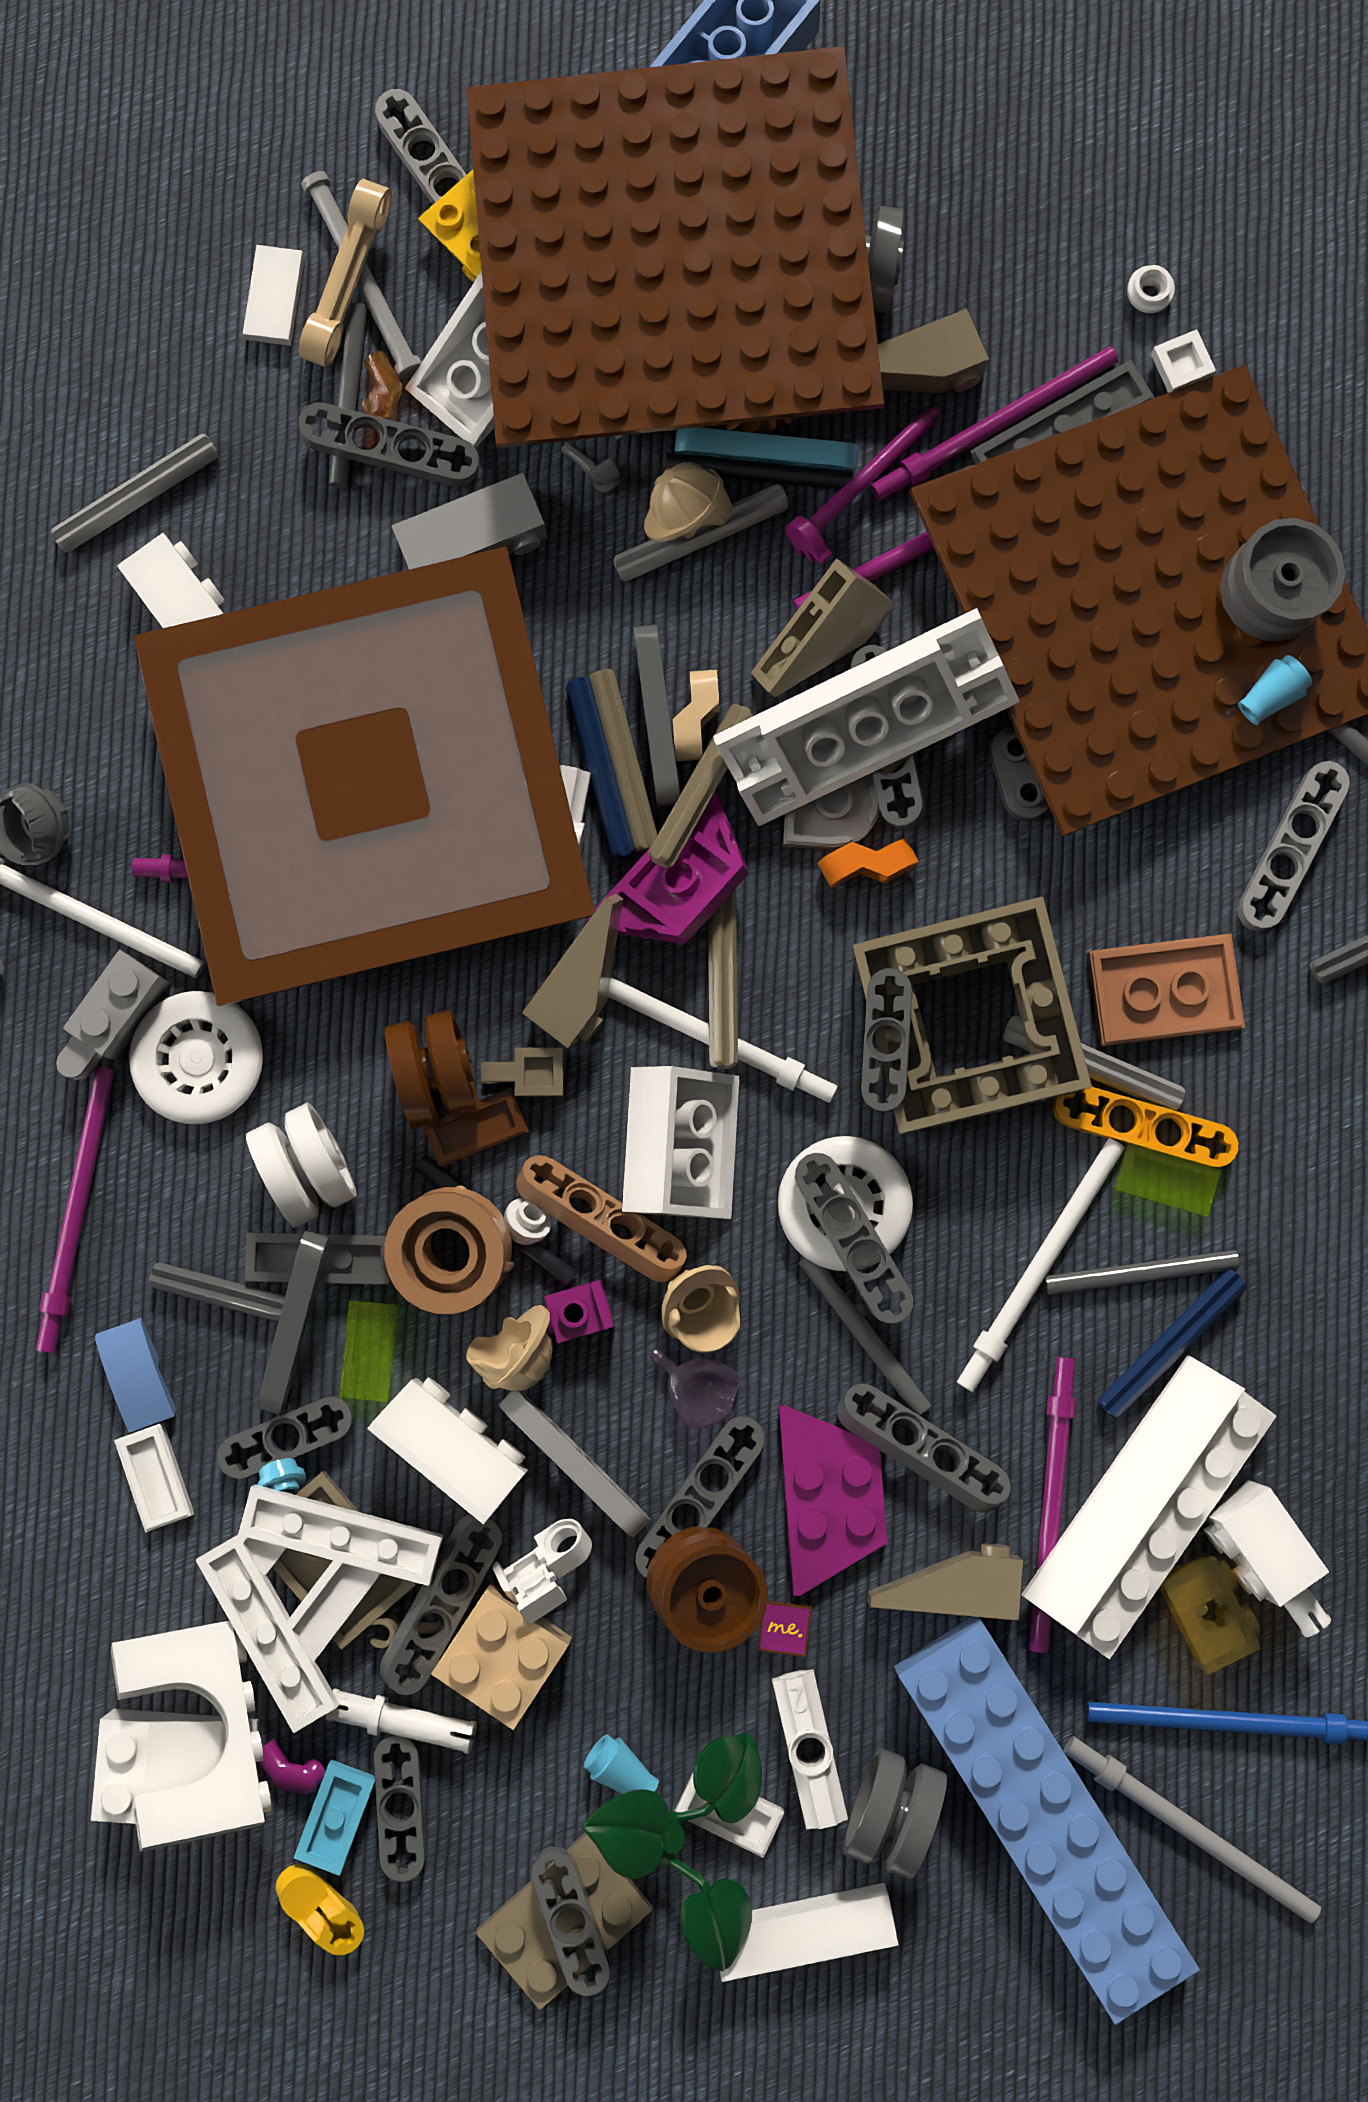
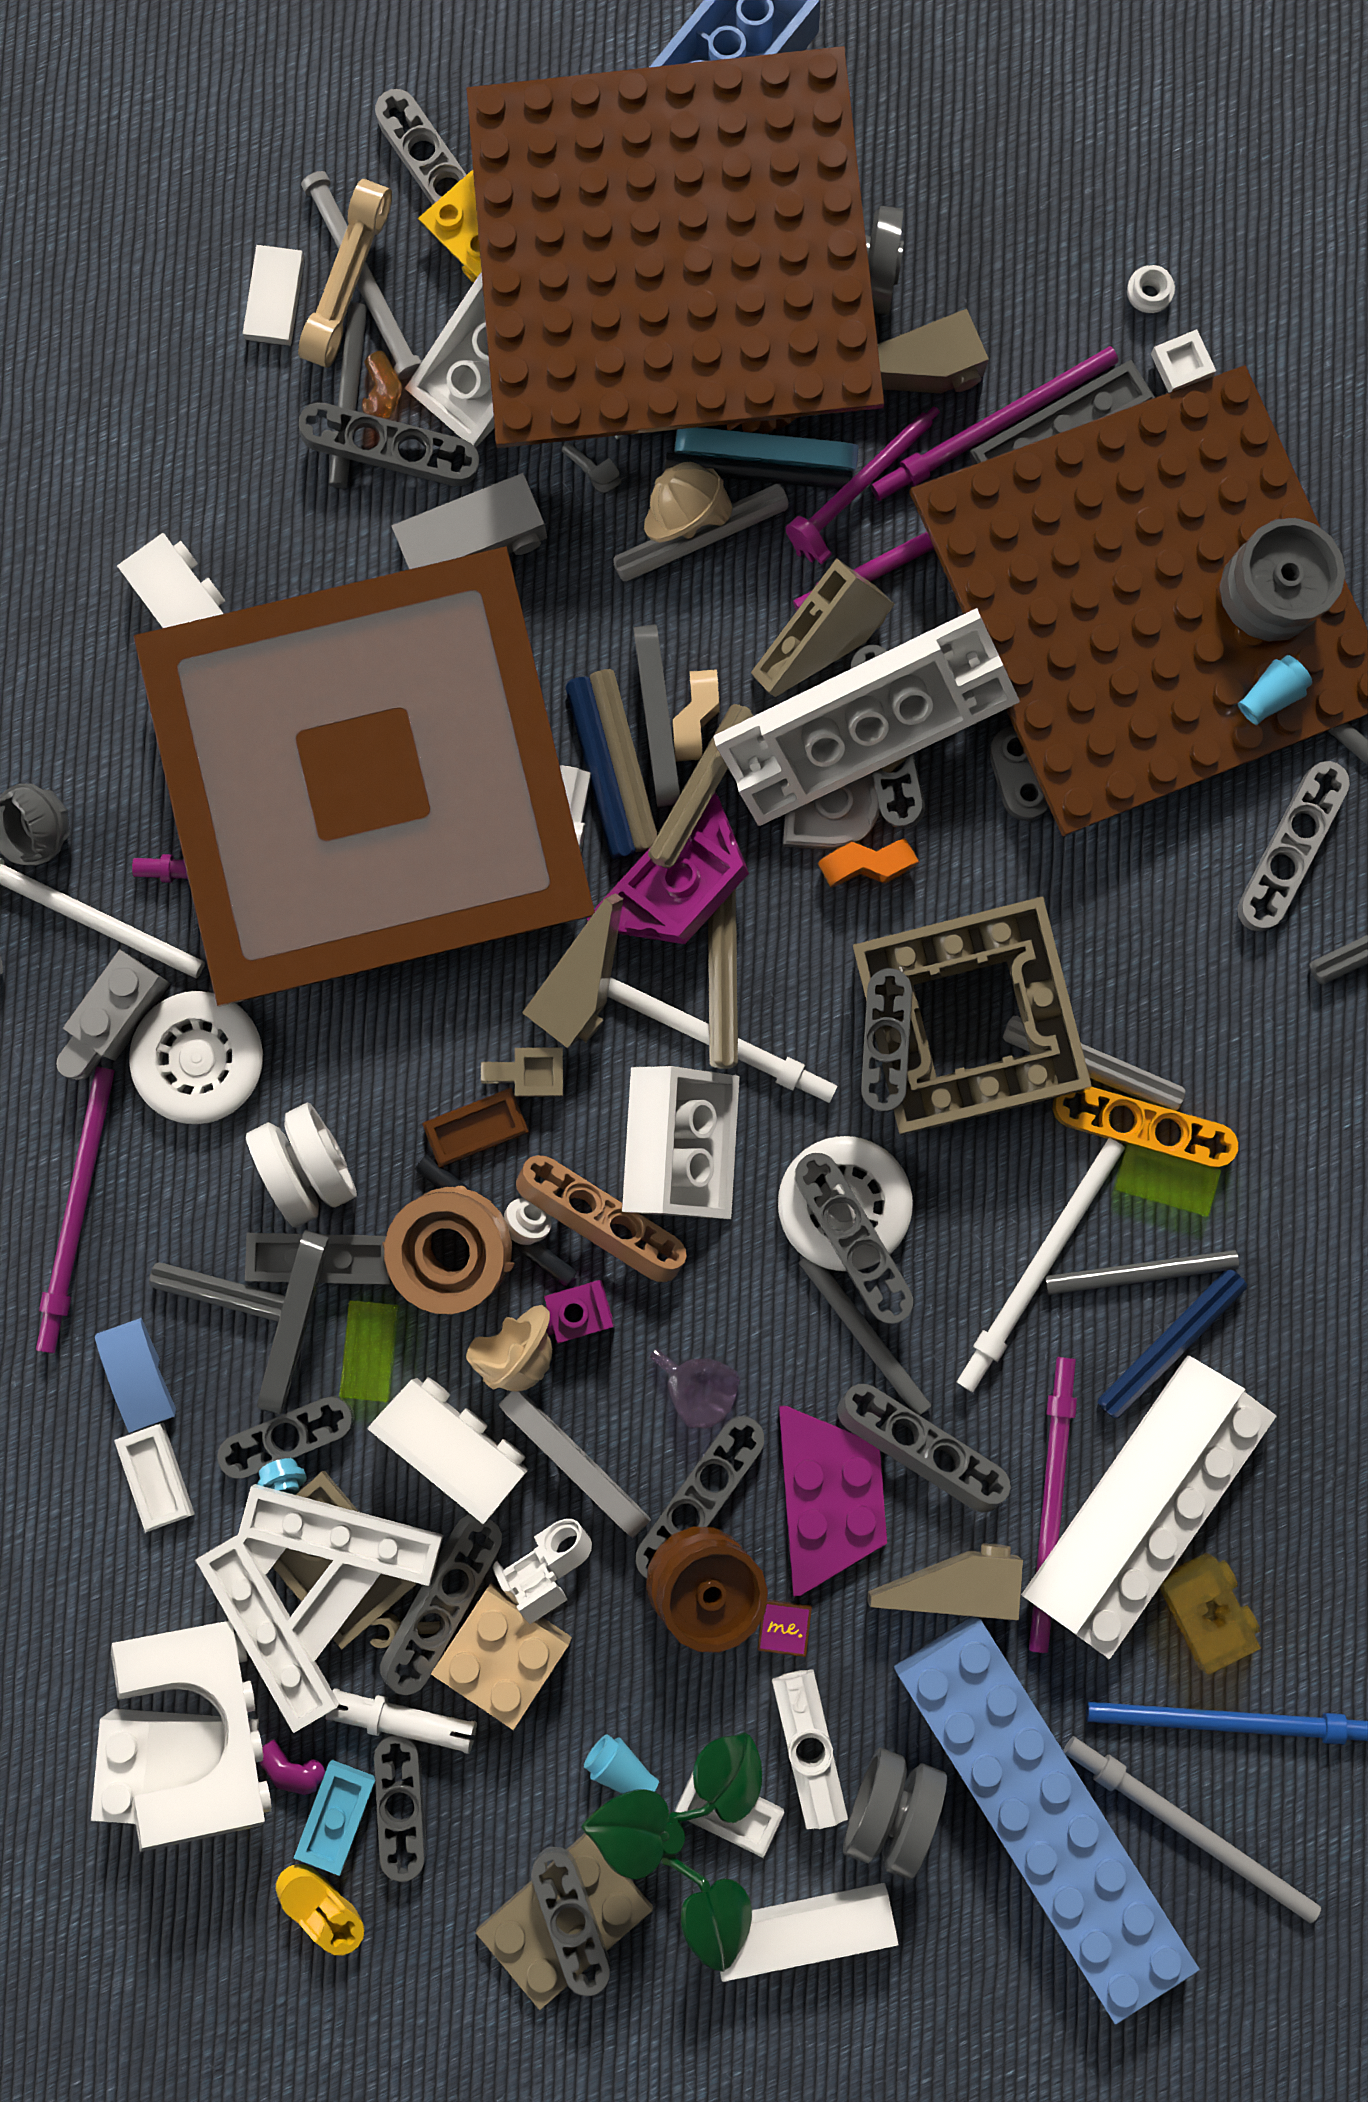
(134, 493): light grey axle -> none
(426, 1070): reddish brown wheel -> none
(702, 1308): tan piece -> none
(1165, 990): nougat tile -> none
(1269, 1551): white brick -> none

